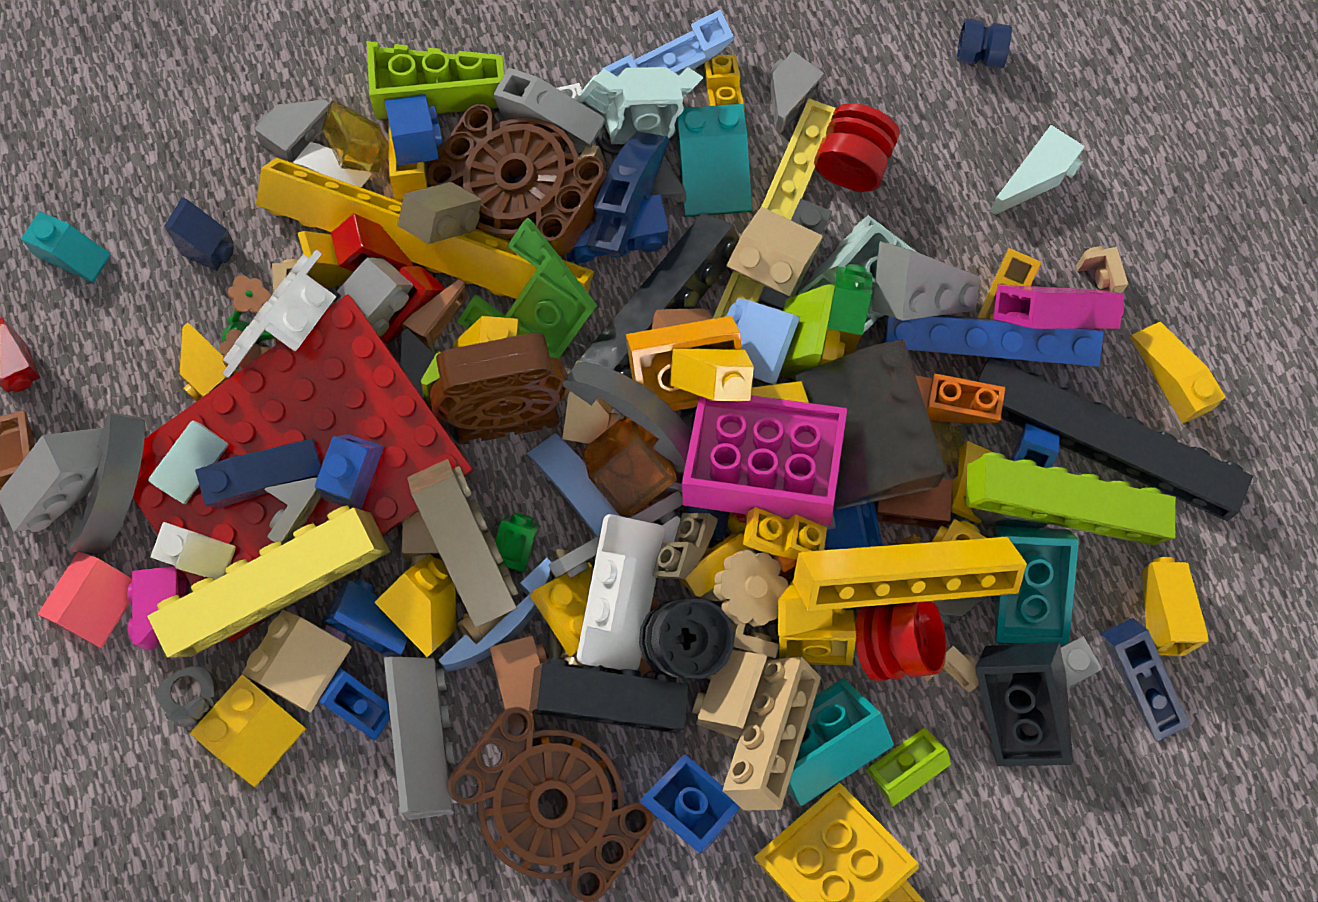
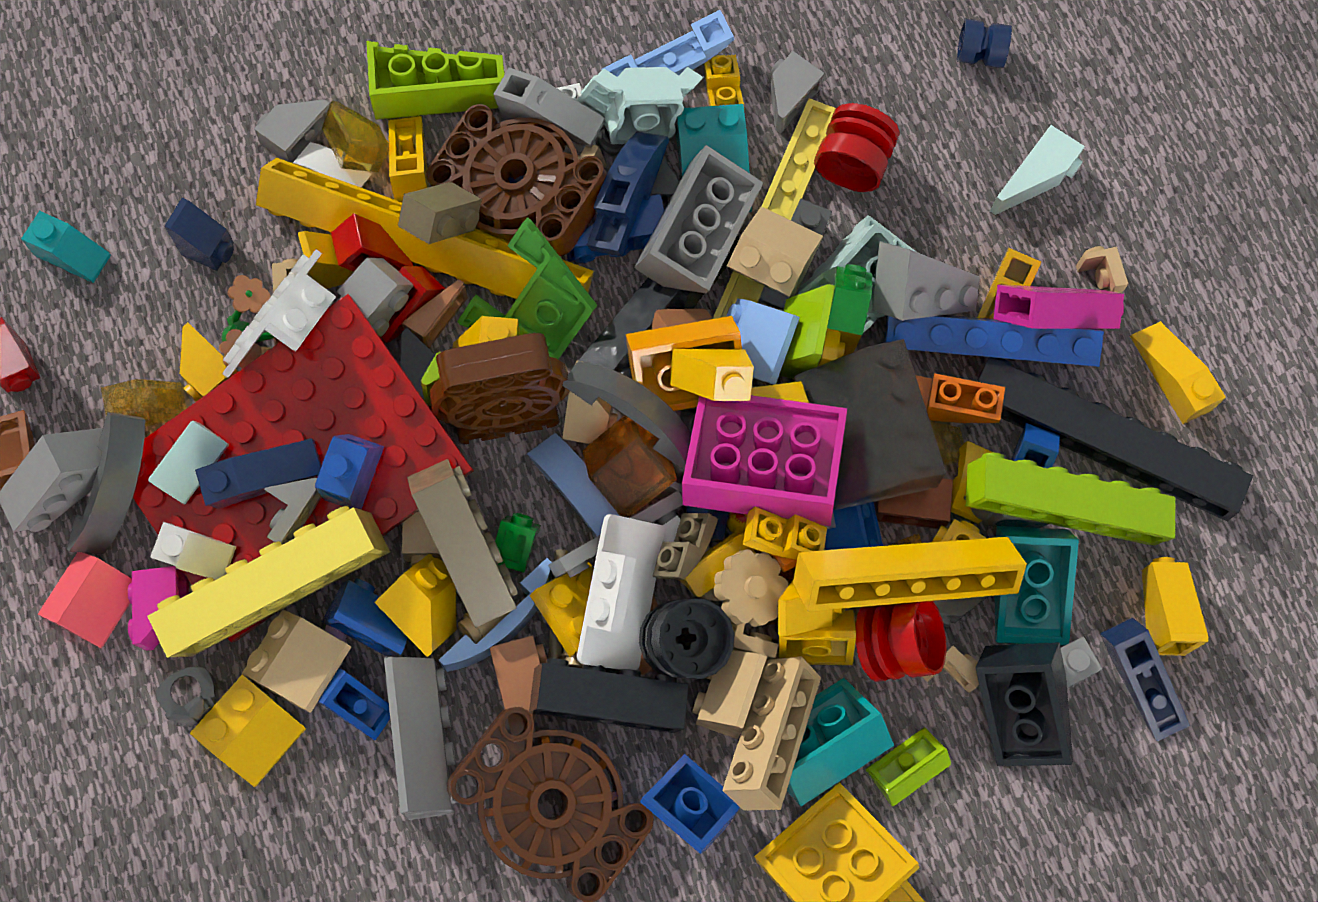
(143, 398): none -> clear yellow slope
(413, 129): blue brick -> none
(699, 223): none -> light grey slope

